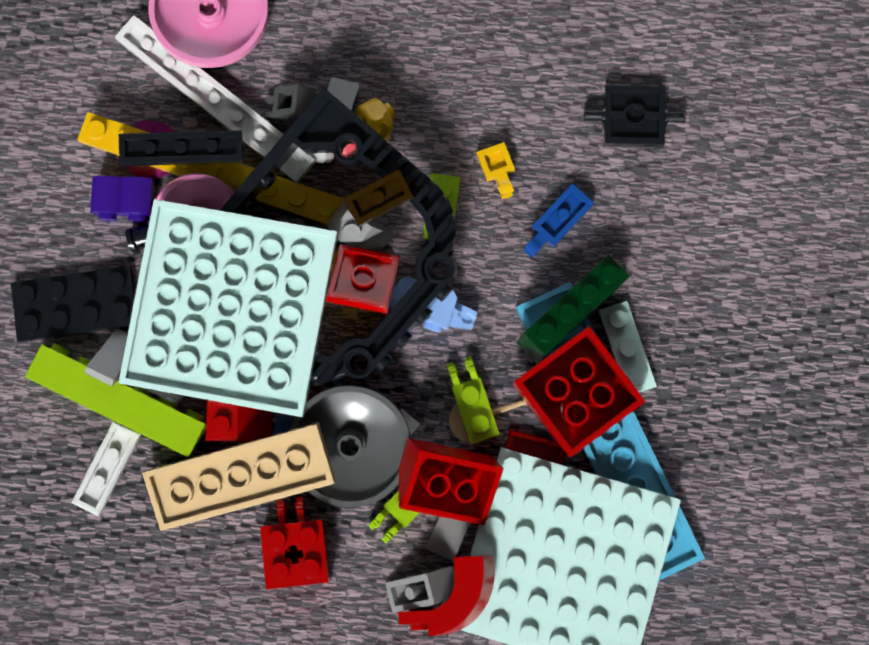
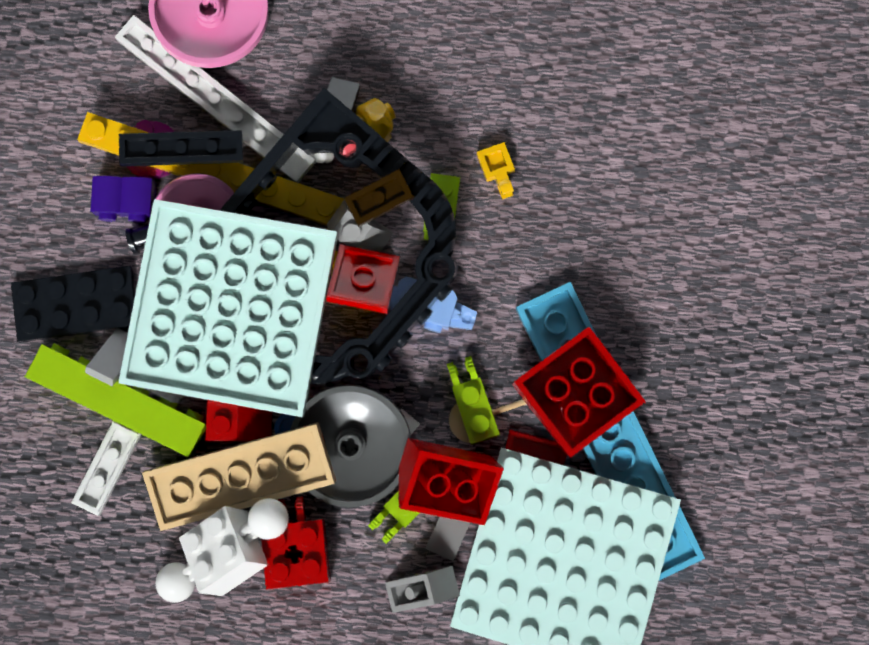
(222, 551): none -> white brick
(289, 102): dark grey brick -> none
(467, 601): red arch -> none
(559, 219): blue plate -> none
(572, 309): dark green arch -> none
(627, 345): light aqua plate -> none
(634, 116): black plate -> none

